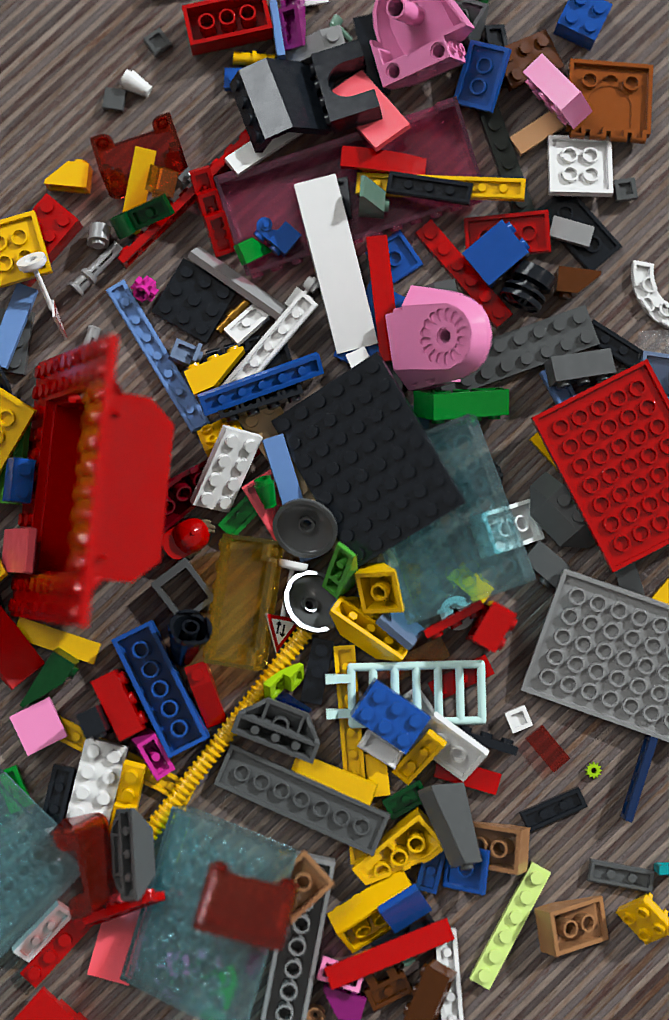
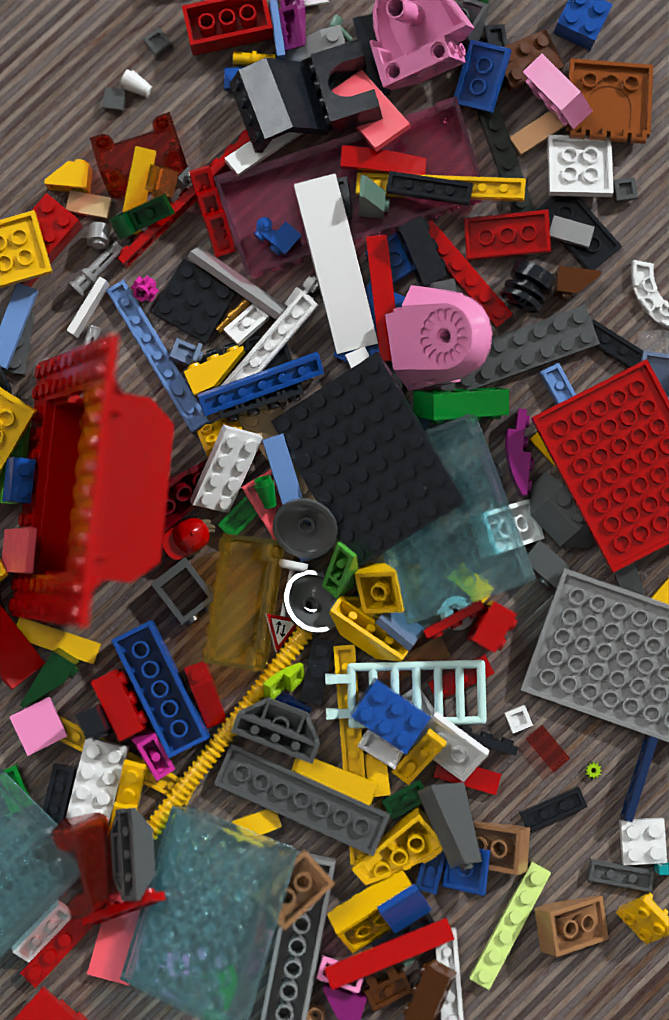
(32, 263): white piece -> none
(88, 307): none -> white tile
(89, 204): none -> tan tile
(188, 635): black cone -> none
(245, 907): clear red windscreen -> none
(250, 250): green tile -> none
(260, 822): none -> yellow slope
(421, 250): none -> black brick
(496, 252): blue panel -> none
(519, 462): none -> magenta slope
(579, 368): dark grey brick -> none
(643, 841): none -> white plate

